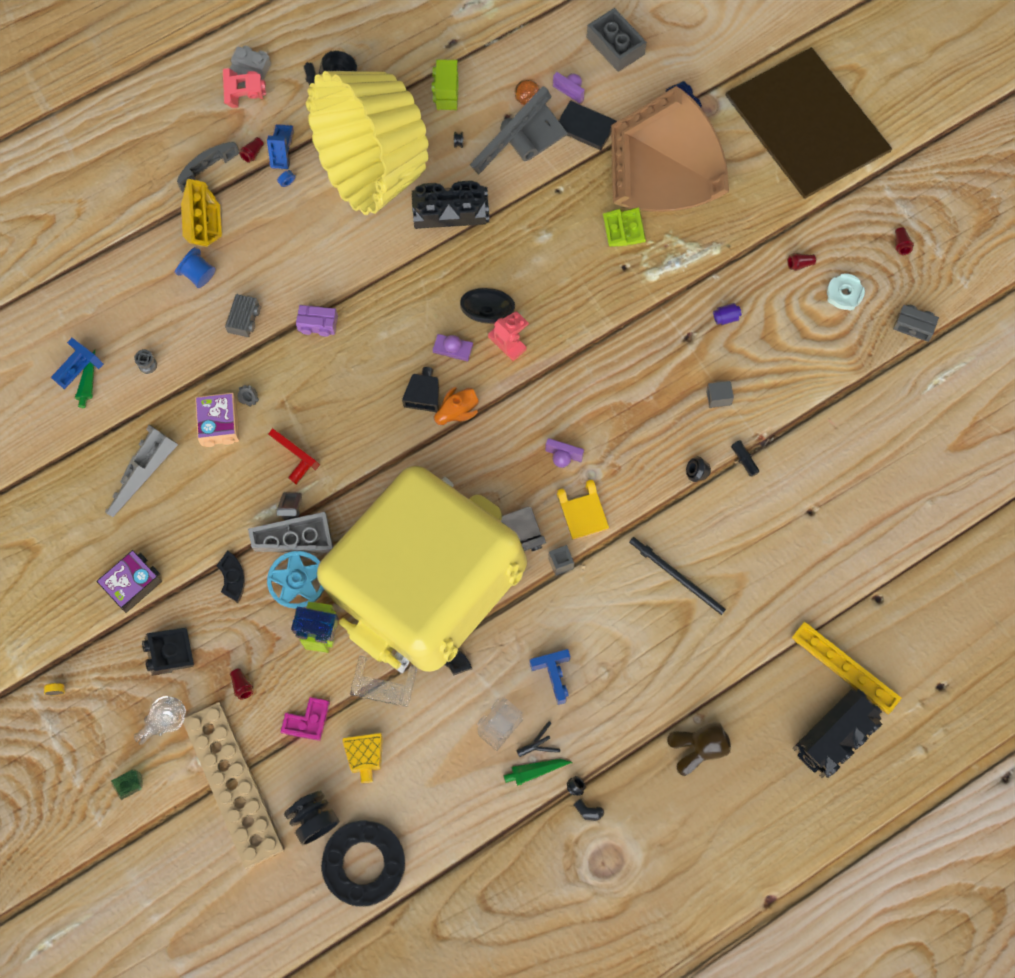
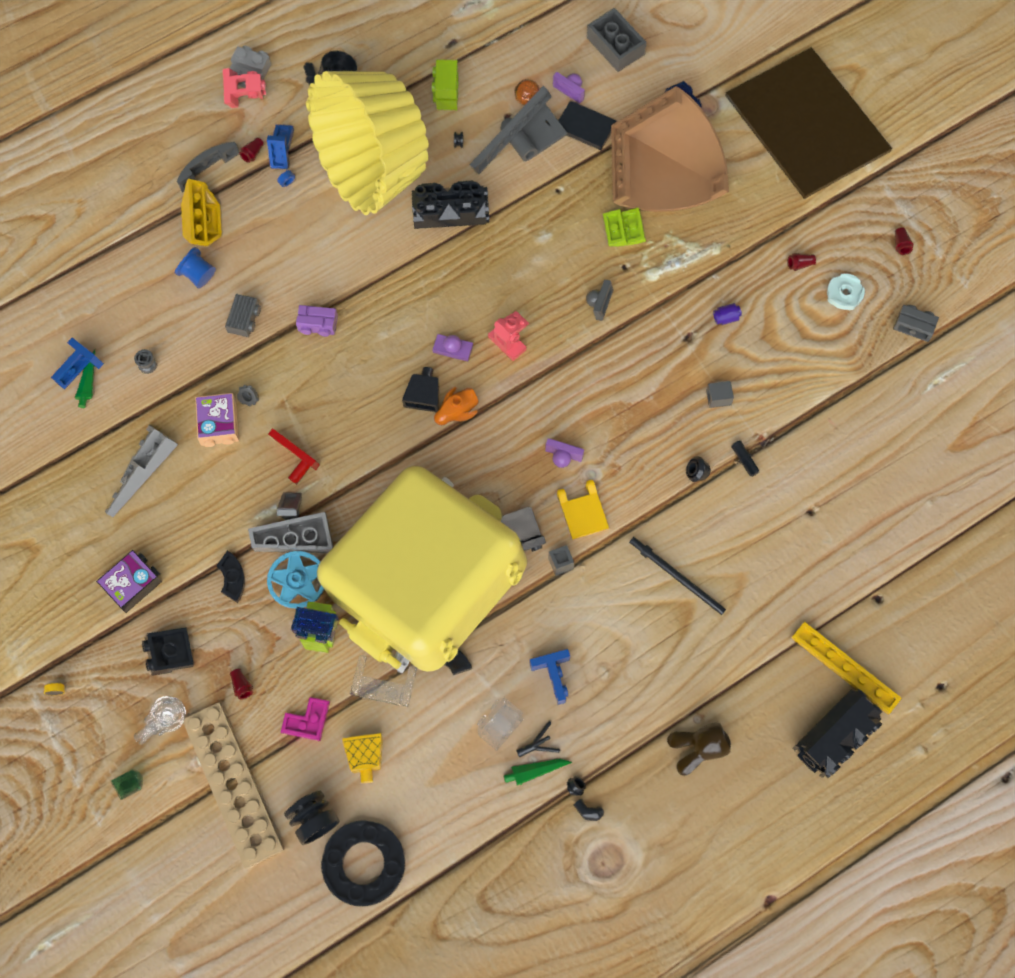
(486, 305): black dish -> none
(600, 299): none -> dark grey tile

